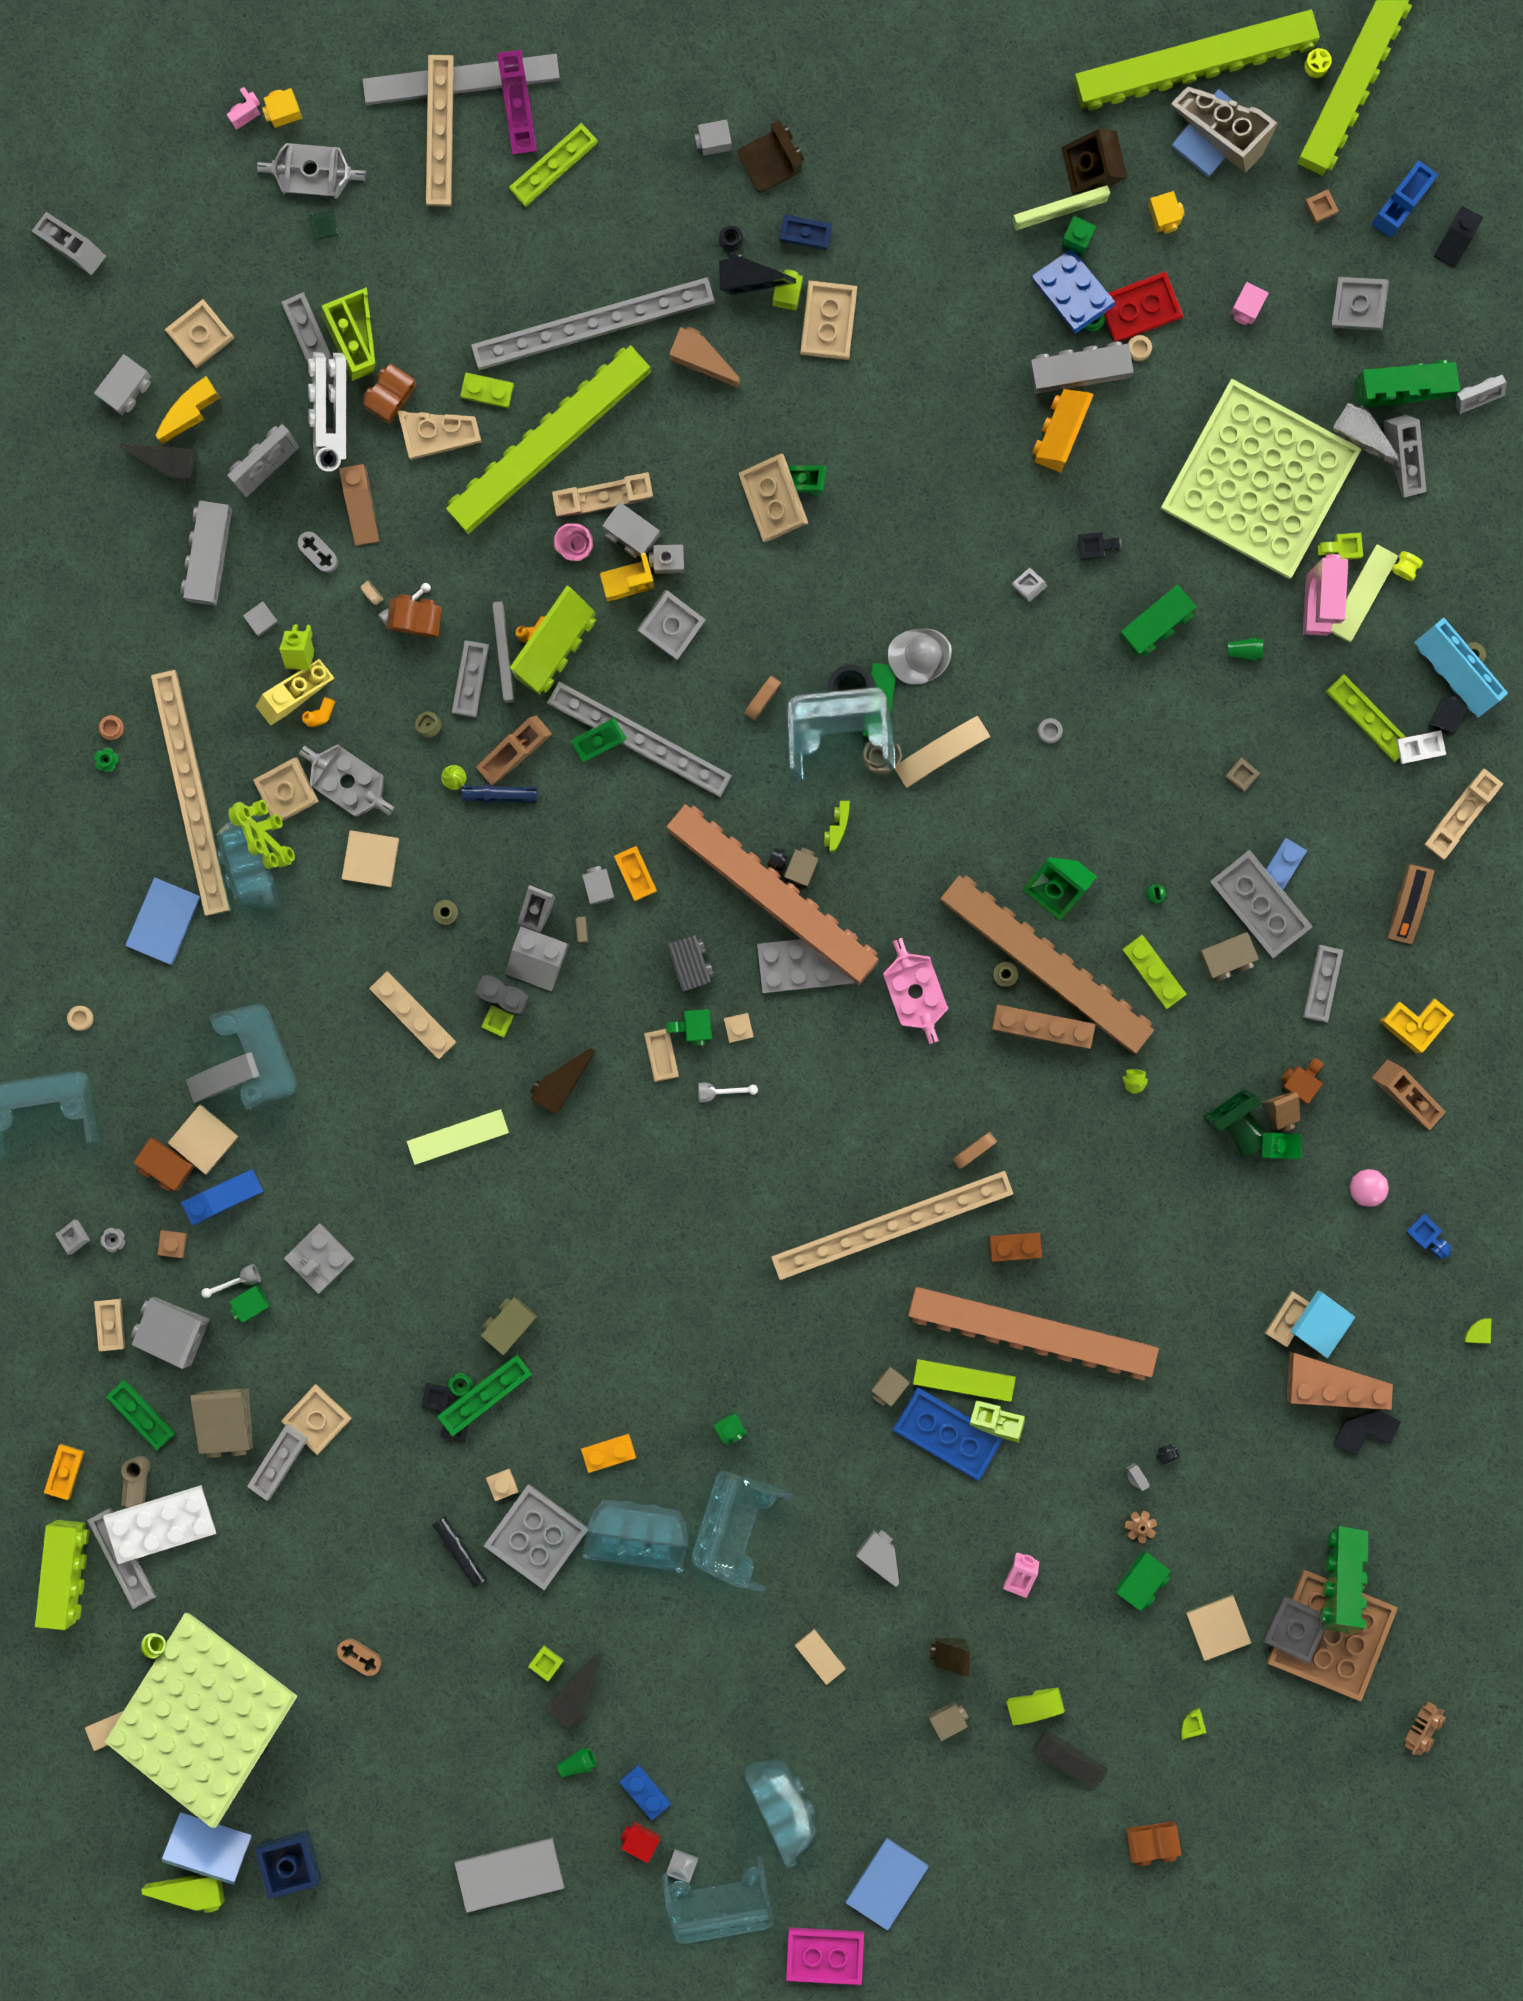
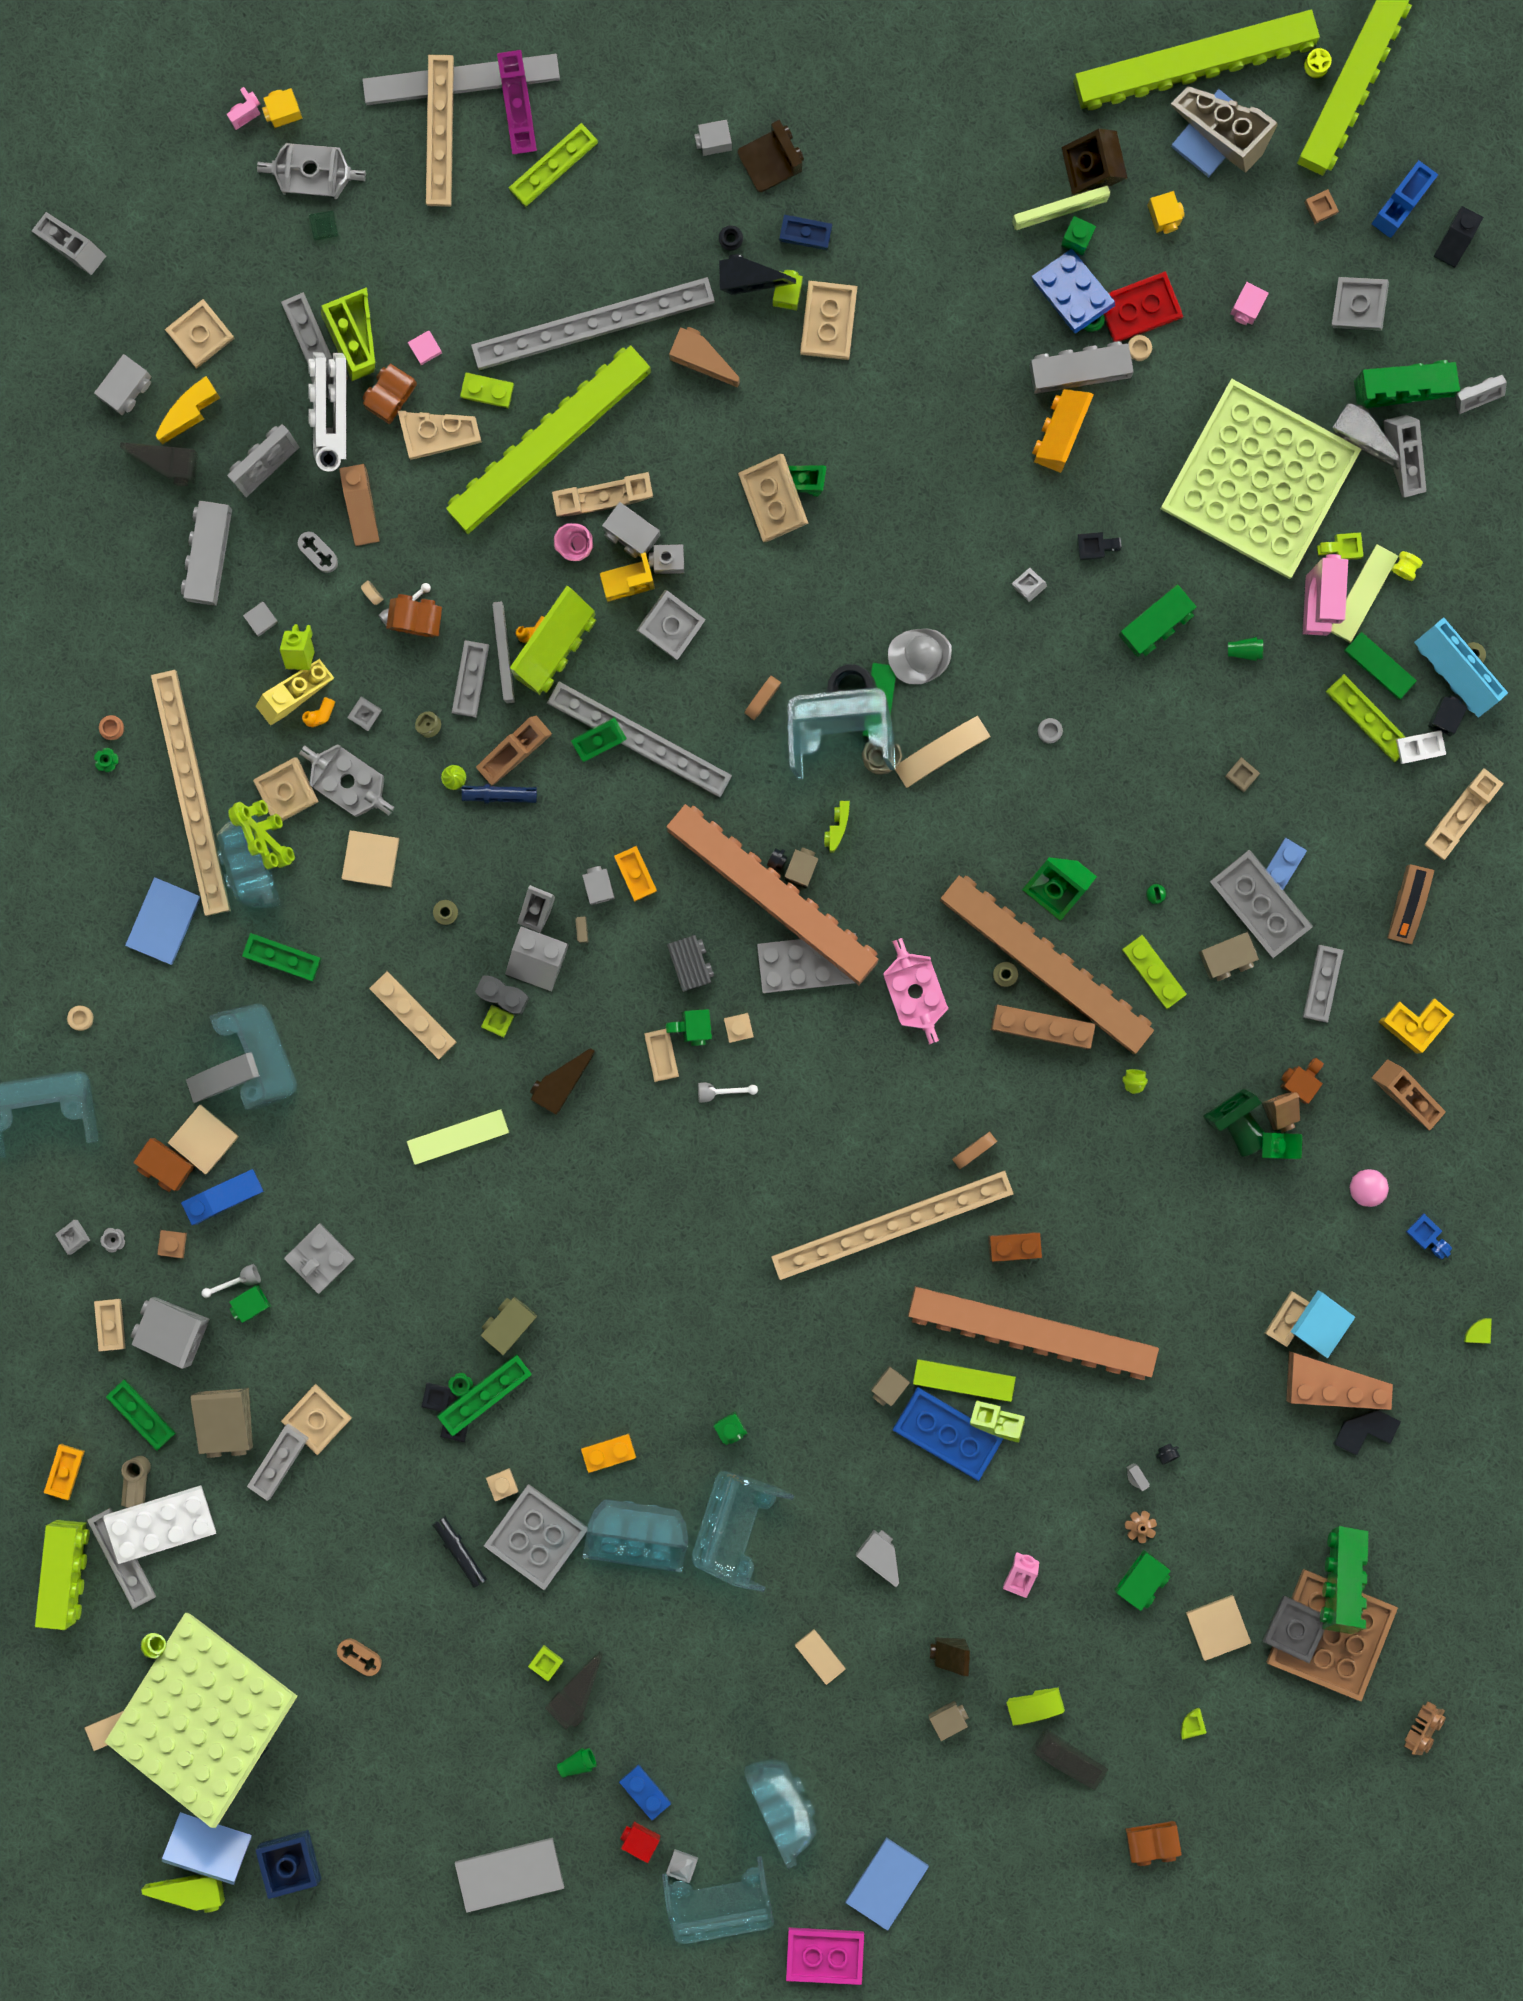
(281, 957): none -> green plate
(364, 713): none -> light grey tile
(425, 347): none -> bright pink tile
(1380, 665): none -> green tile

